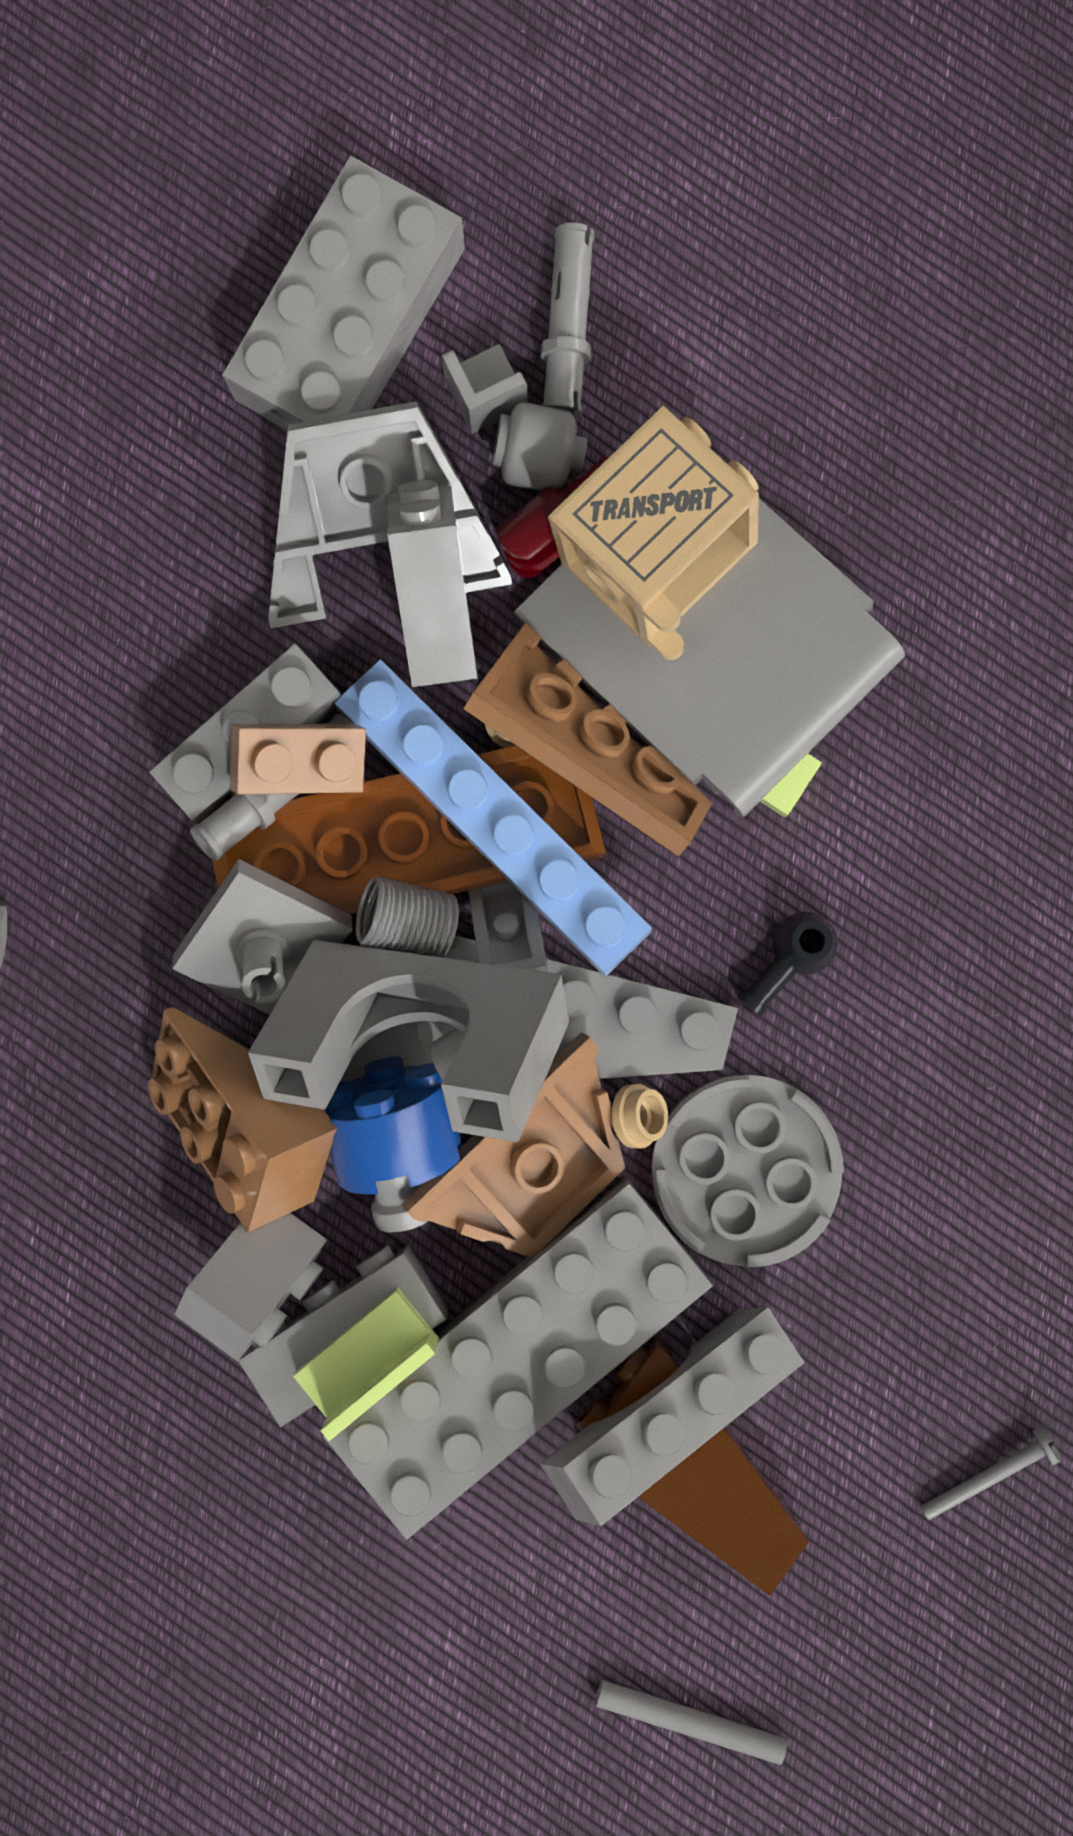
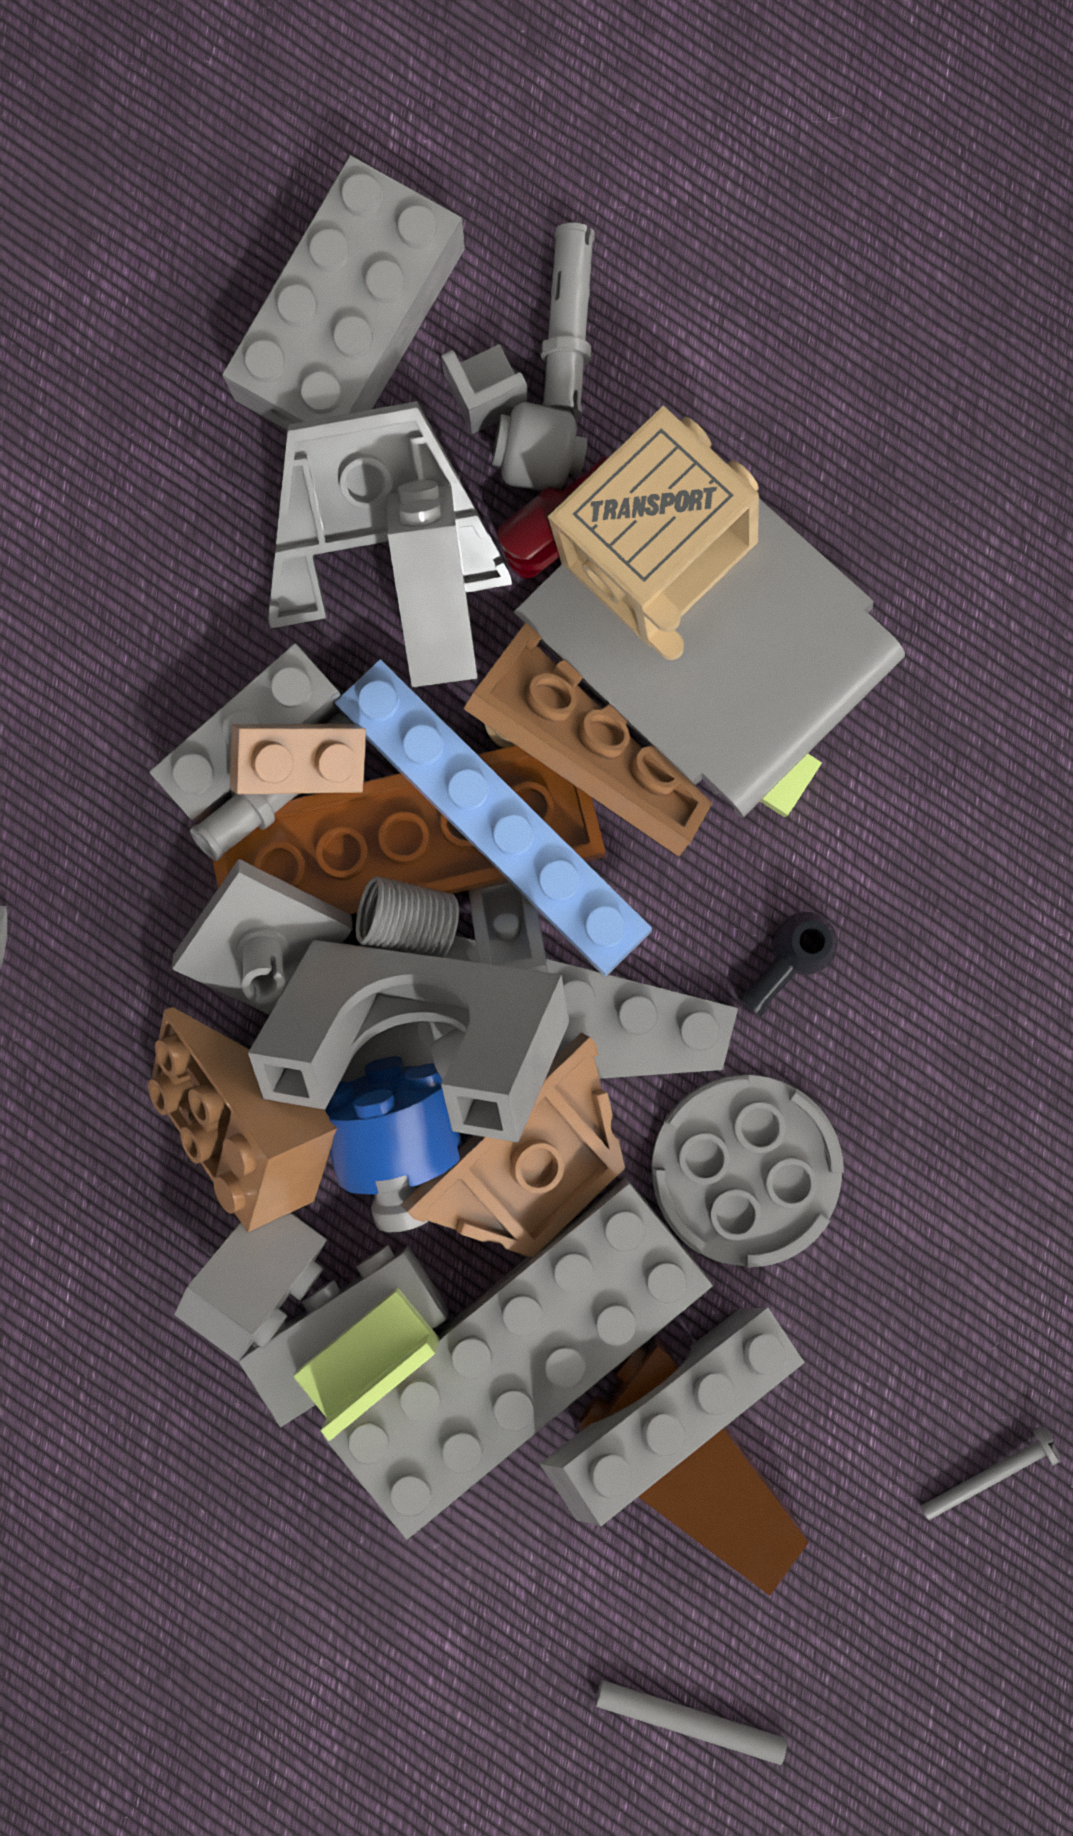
(639, 1115): tan plate -> none

